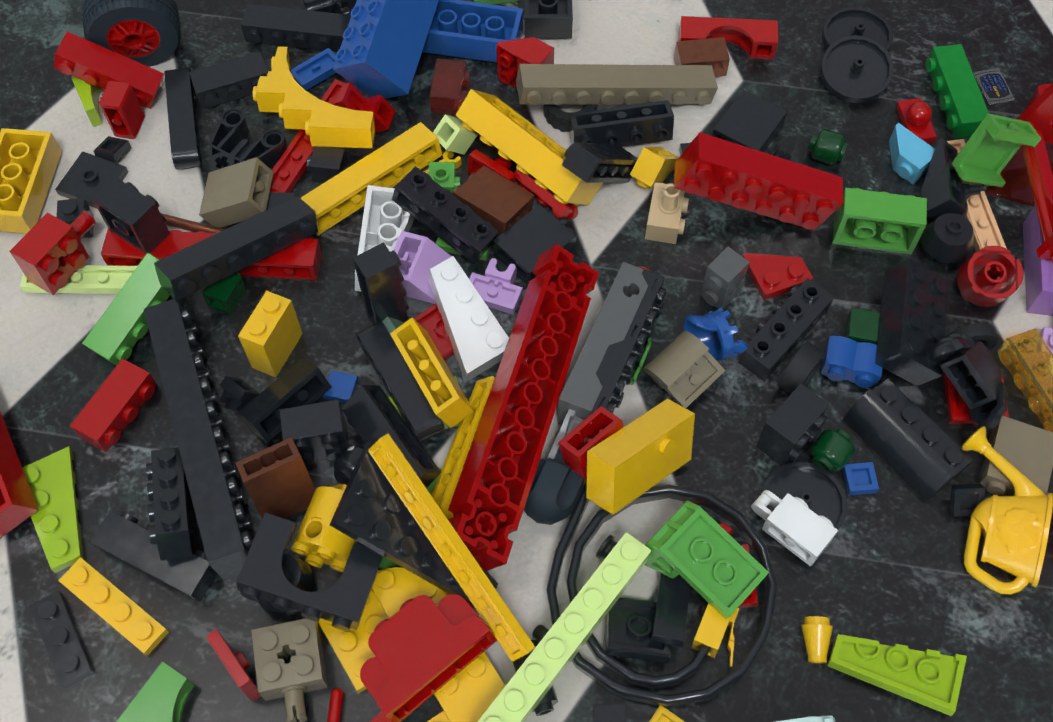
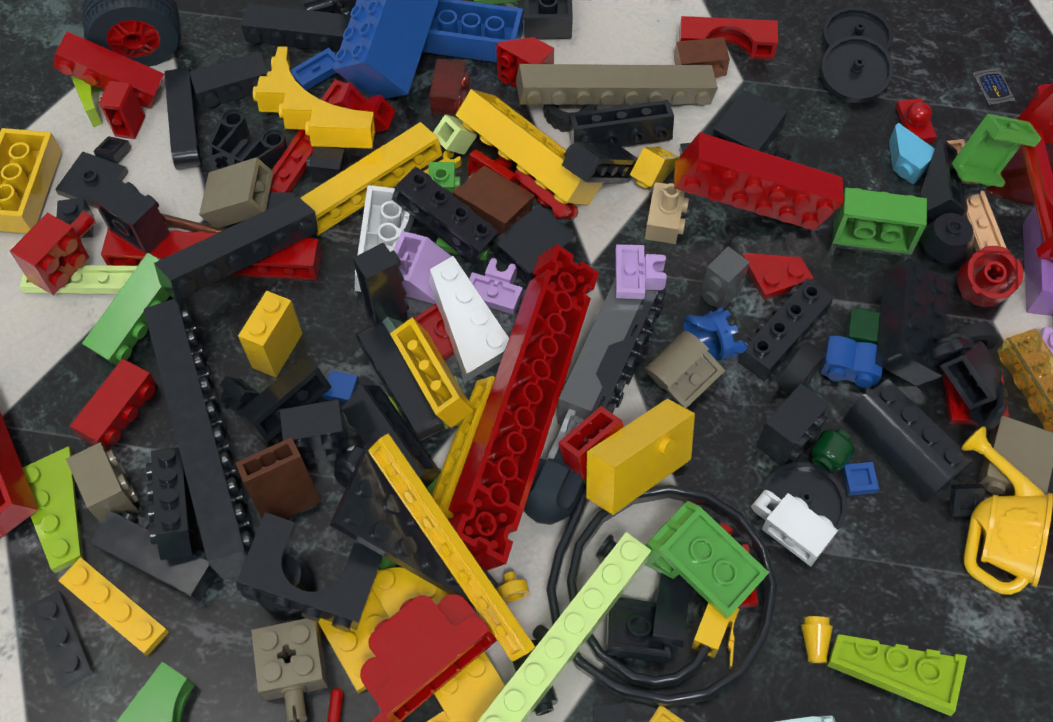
(103, 482): none -> dark tan brick
(225, 293): dark green brick -> none
(235, 664): red plate -> none
(317, 538): yellow cylinder -> none
(513, 589): none -> yellow tile
(632, 380): bright green piece -> none
(638, 272): none -> lavender plate
(828, 147): dark green head -> none
(956, 89): green brick -> none

